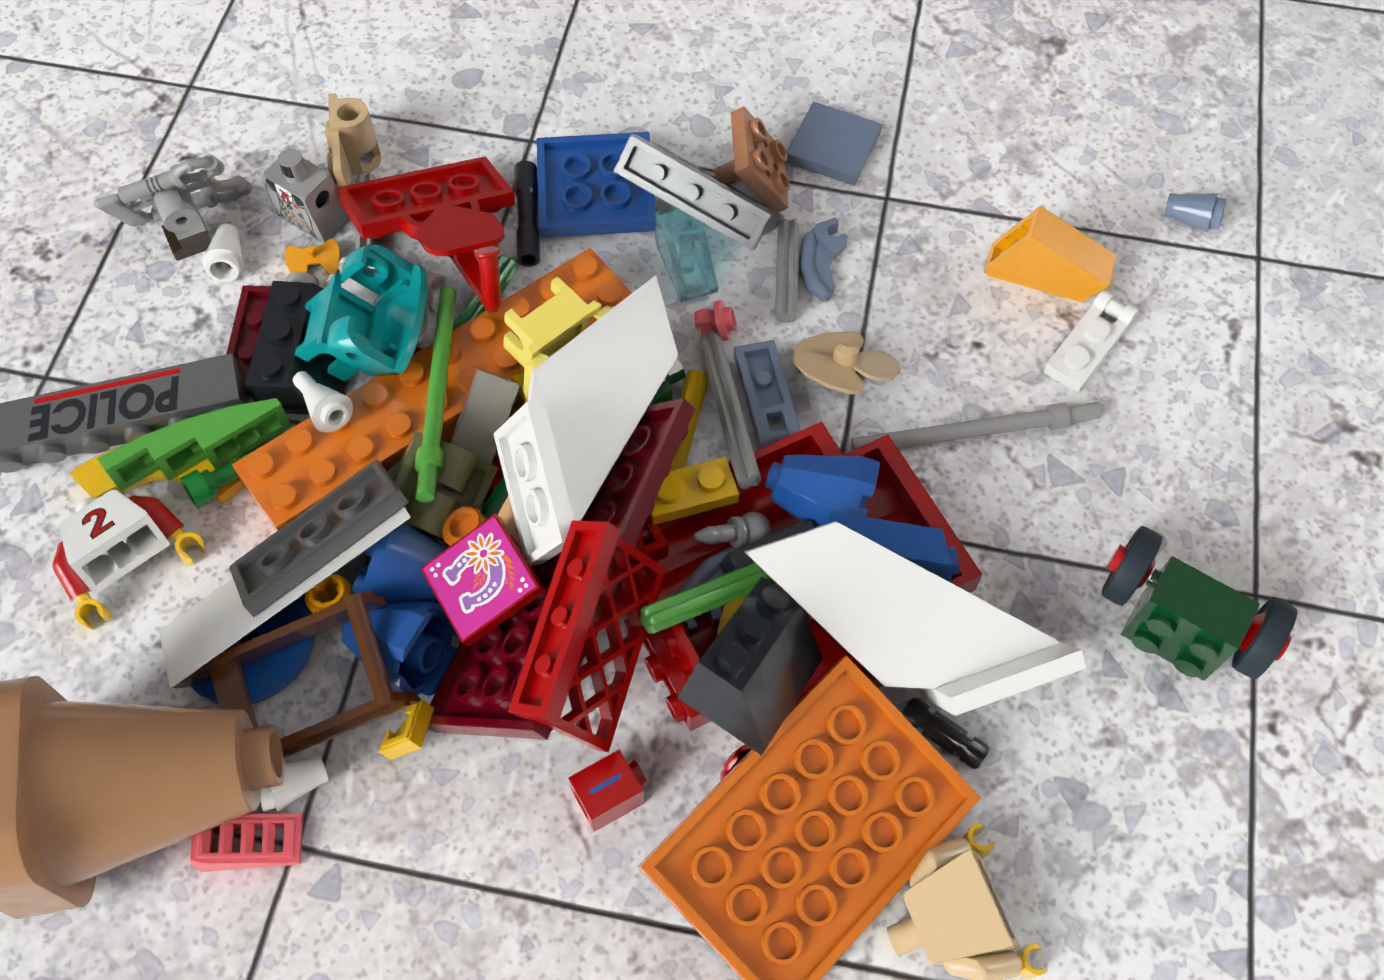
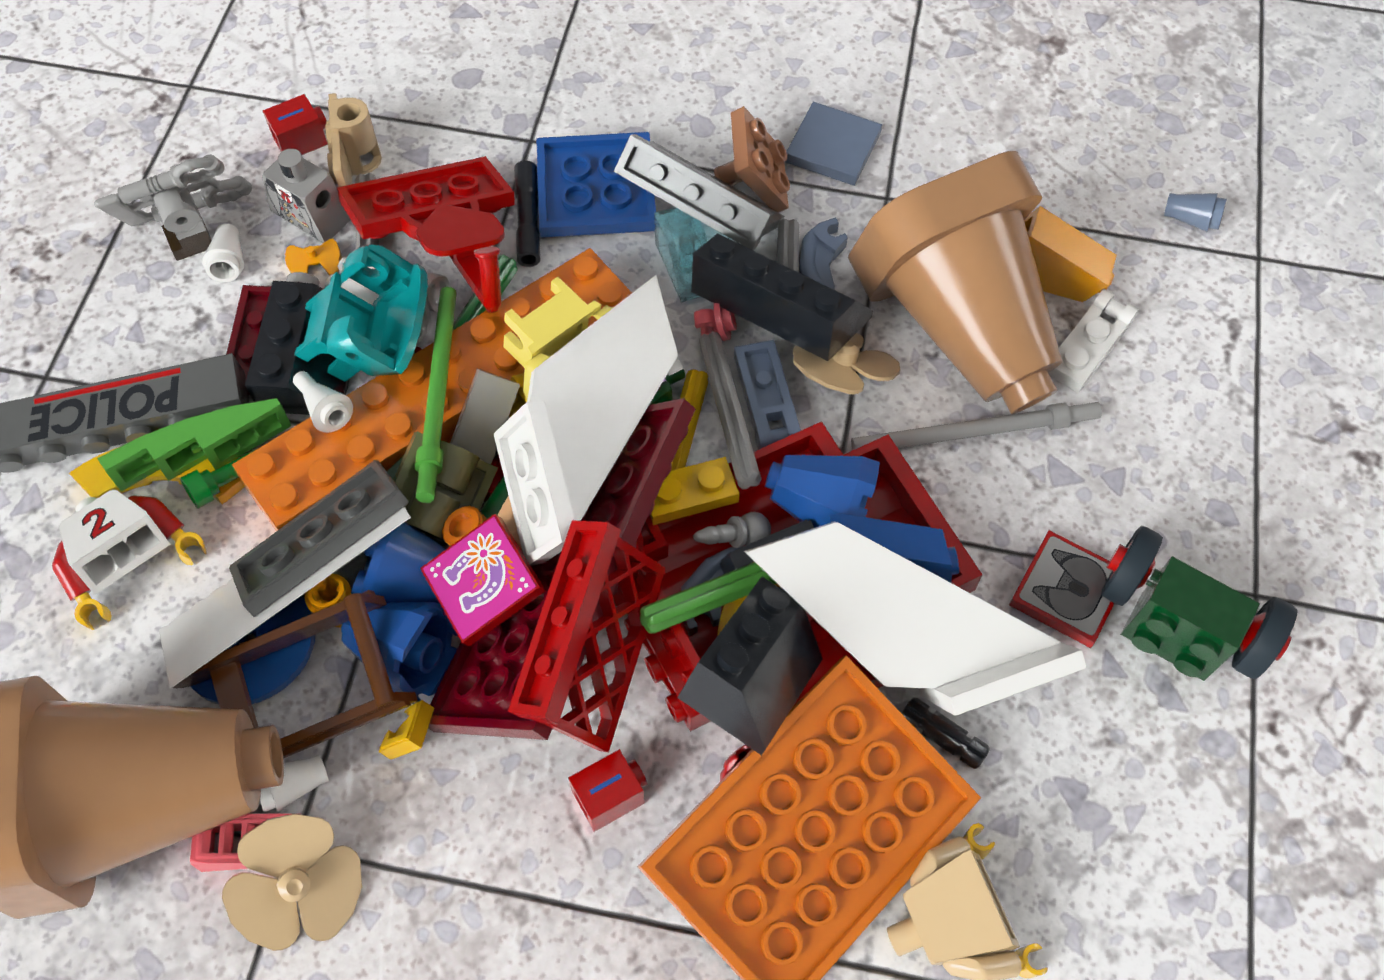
(297, 125): none -> red brick
(306, 871): none -> tan piece
(776, 297): none -> black slope
(969, 276): none -> medium nougat cone
(1065, 589): none -> tile

